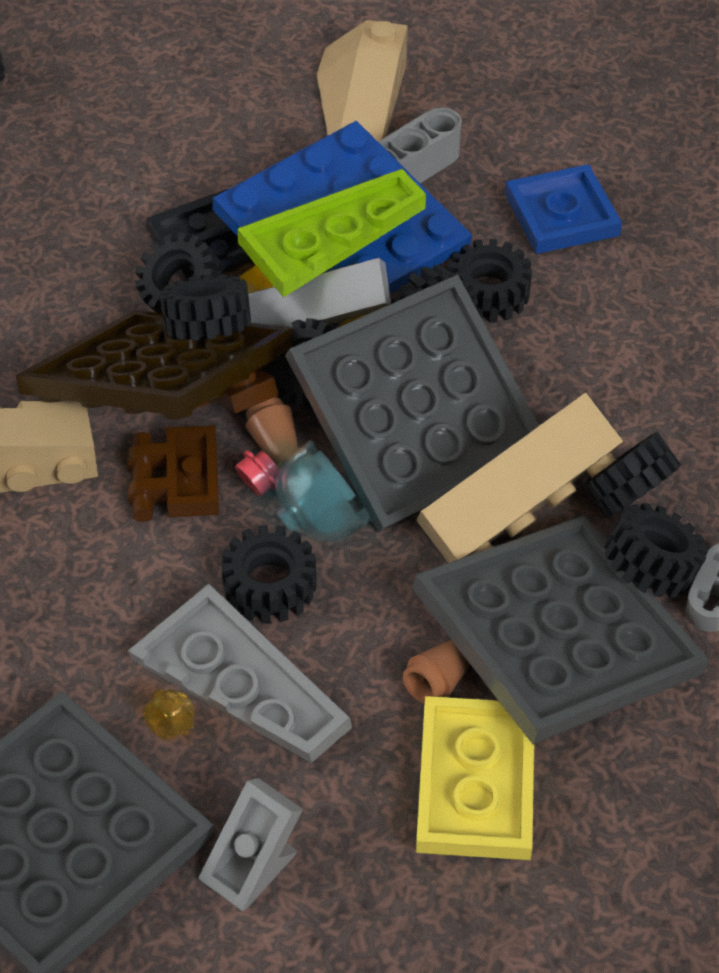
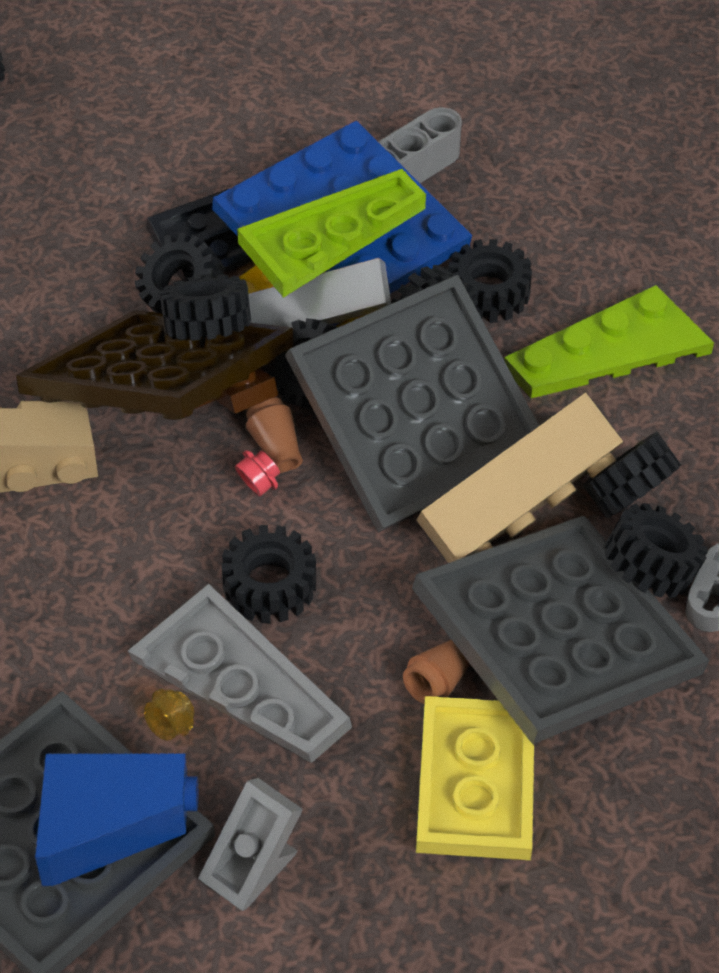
(109, 809): none -> blue slope
(190, 478): reddish brown plate -> none
(317, 497): clear light blue cylinder -> none
(363, 76): tan wedge -> none
(563, 208): blue plate -> none
(611, 342): none -> lime wing

